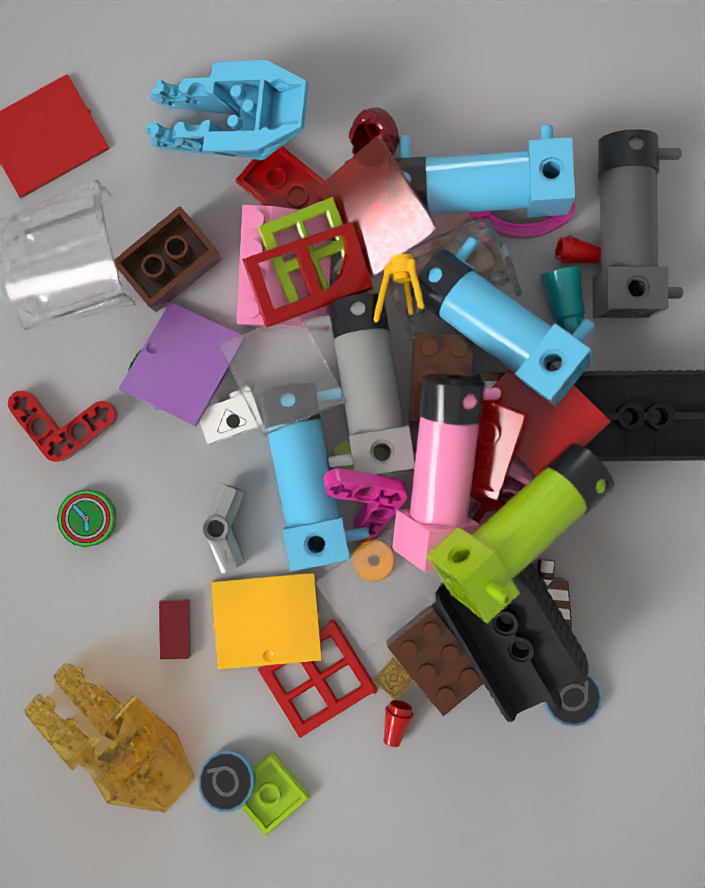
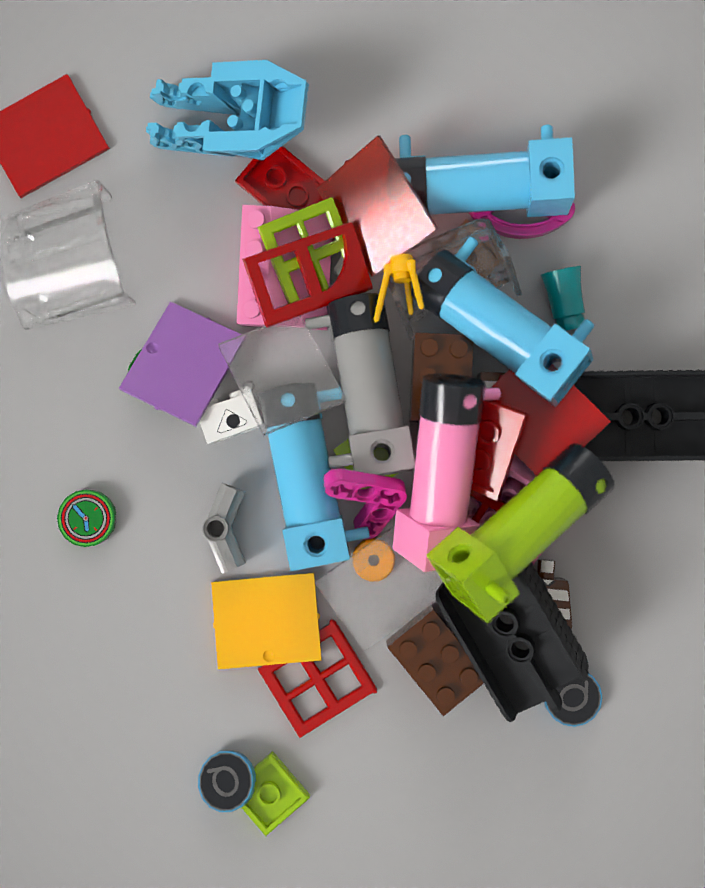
(54, 433): red beam -> none
(145, 756): clear yellow connector -> none
(167, 259): reddish brown brick -> none
(174, 629): dark red tile -> none
(371, 123): dark red hair -> none
(393, 678): clear yellow tile -> none
(397, 719): red cone -> none
(576, 251): red cone -> none
(630, 274): dark grey piece -> none

